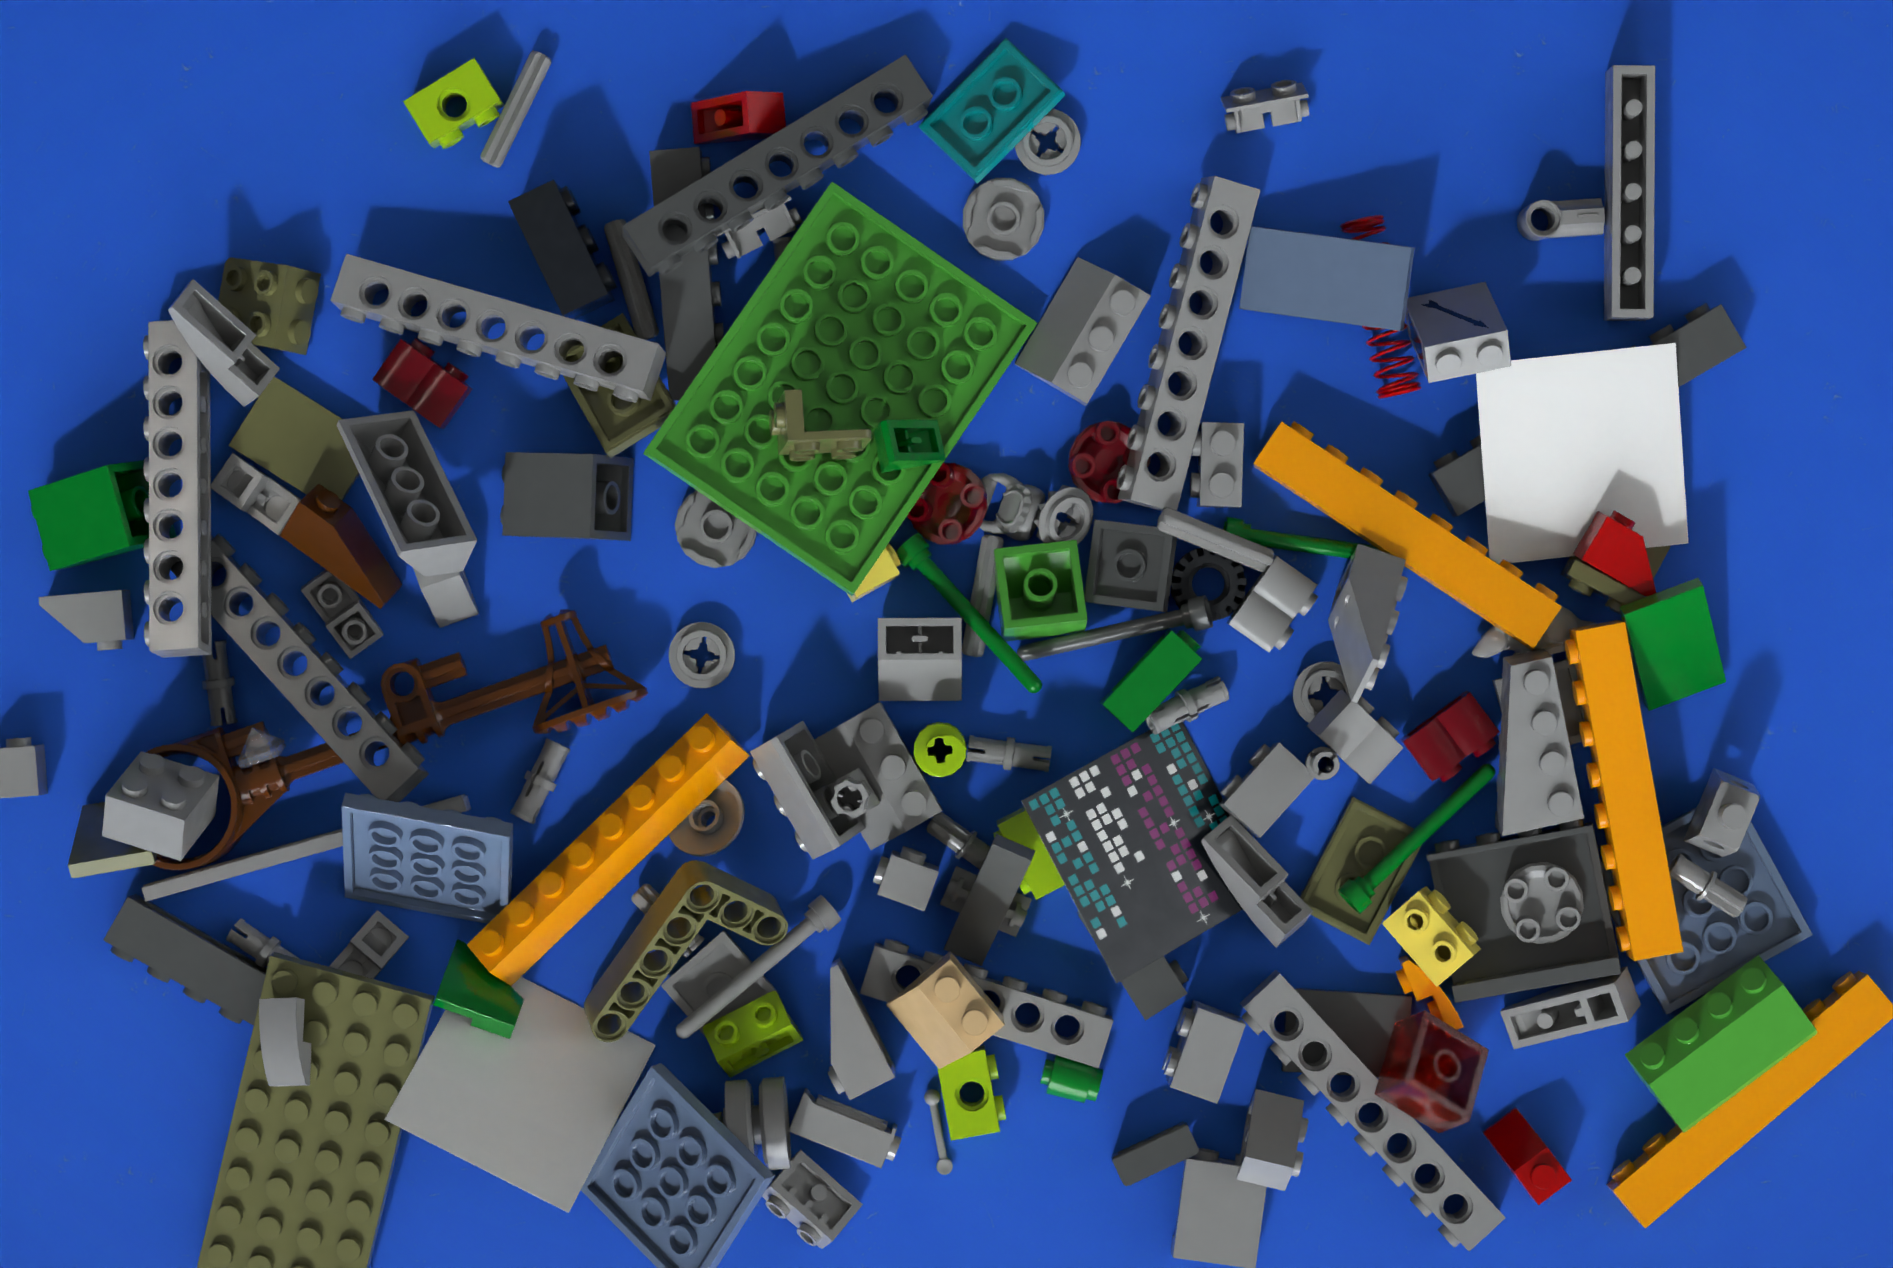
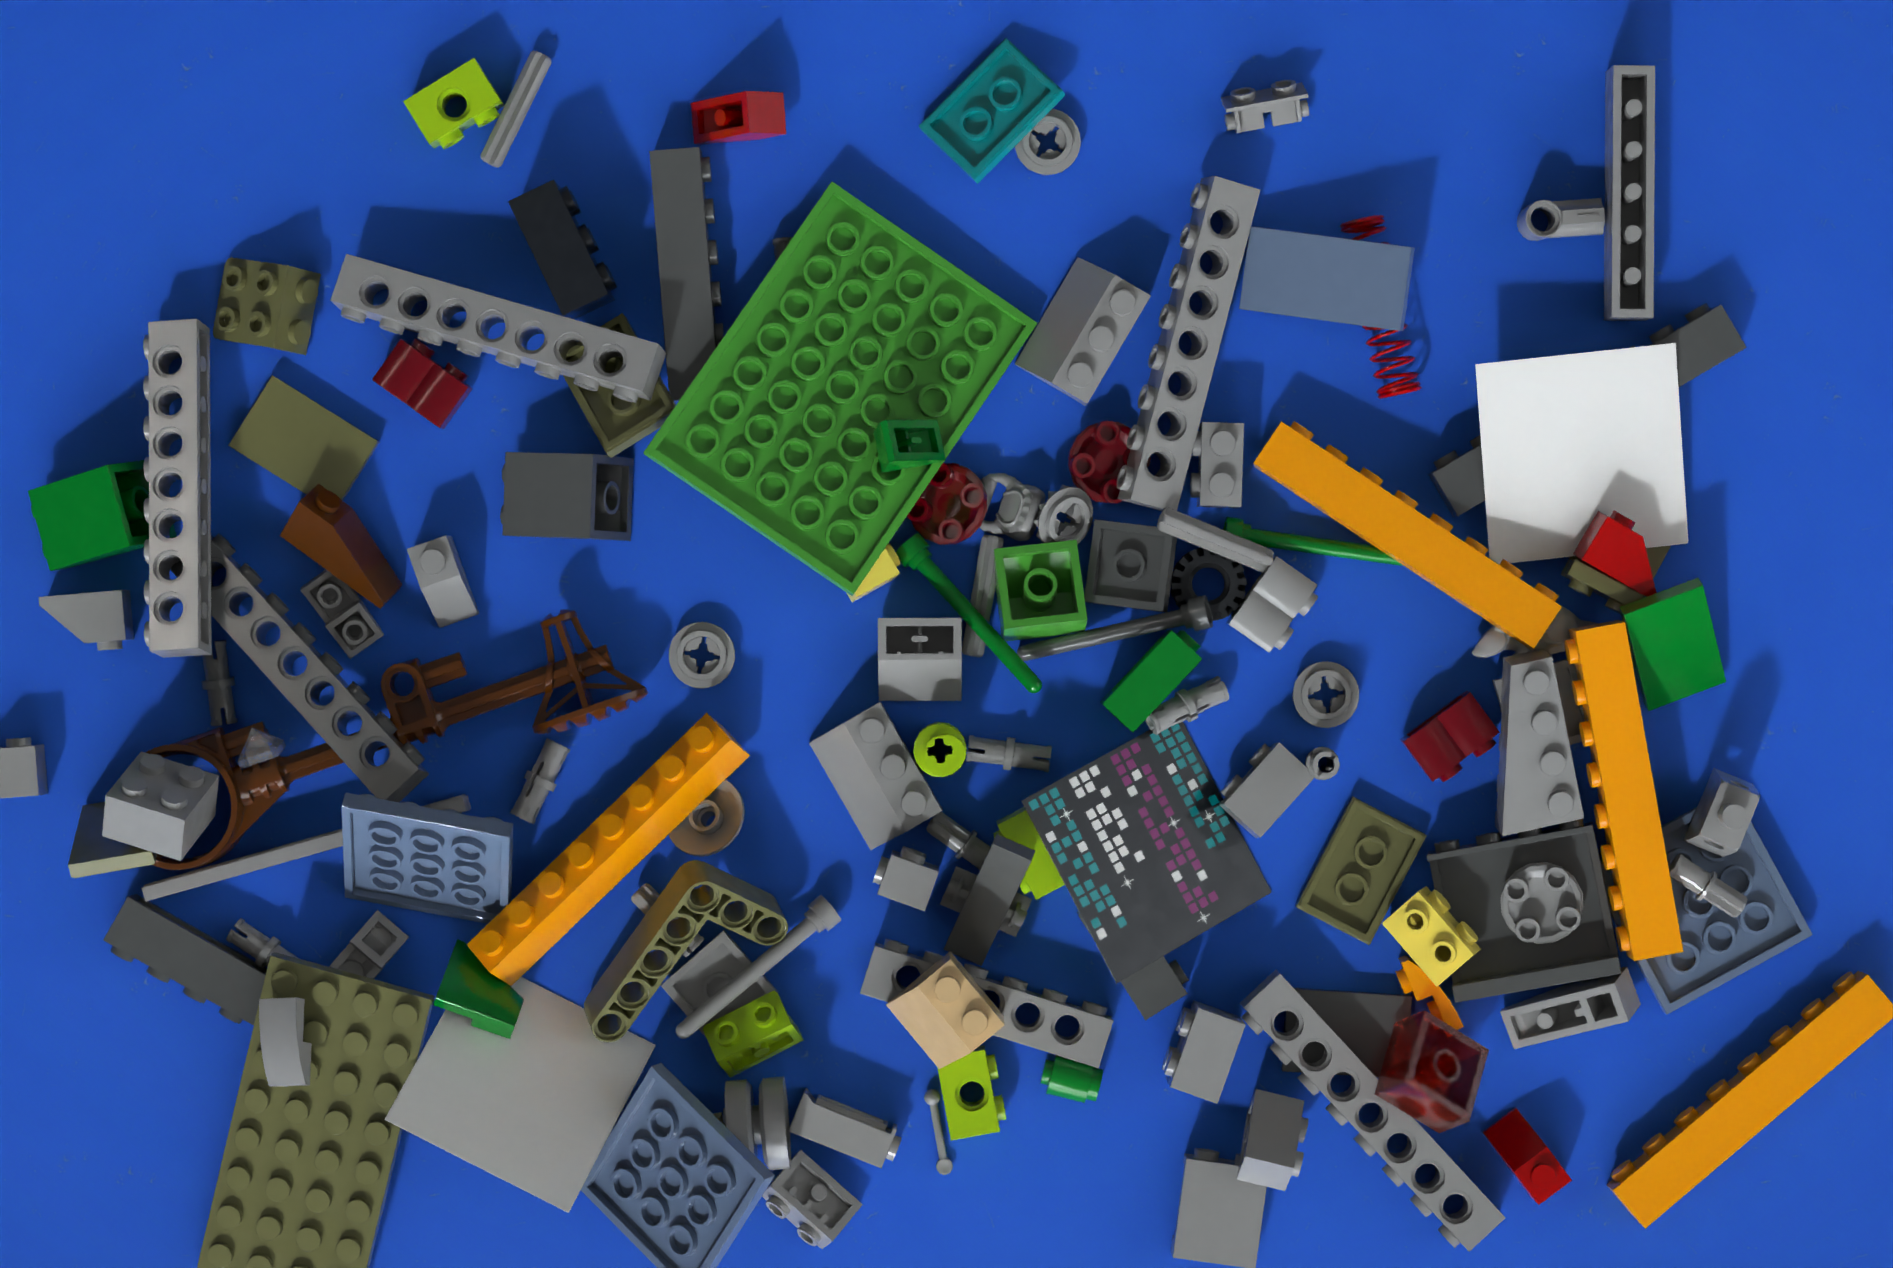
(222, 343): light grey slope -> none
(255, 493): light grey slope -> none
(410, 491): light grey slope -> none
(631, 282): light grey axle -> none
(711, 533): light grey tile -> none
(775, 222): light grey hinge -> none
(788, 425): olive bracket -> none
(800, 781): light grey slope -> none
(852, 795): light grey piece -> none
(856, 1048): light grey slope -> none
(895, 82): dark grey brick -> none
(1003, 219): light grey tile -> none
(1155, 1154): dark grey slope -> none
(1256, 881): light grey slope -> none
(1355, 736): light grey brick -> none
(1360, 890): green piece -> none
(1366, 615): light grey slope -> none
(1457, 332): light grey brick -> none
(1721, 1043): bright green slope -> none

